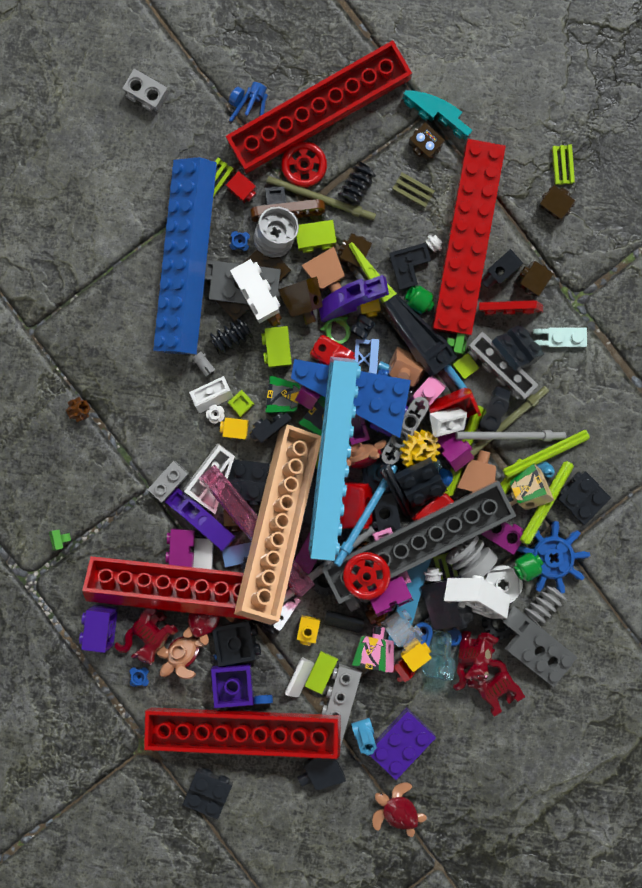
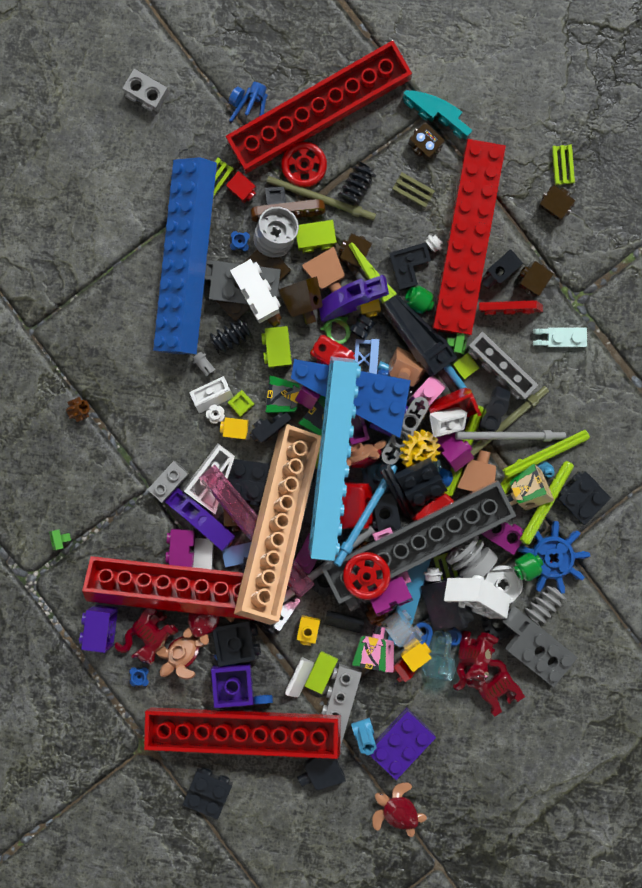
(518, 348): black plate -> none

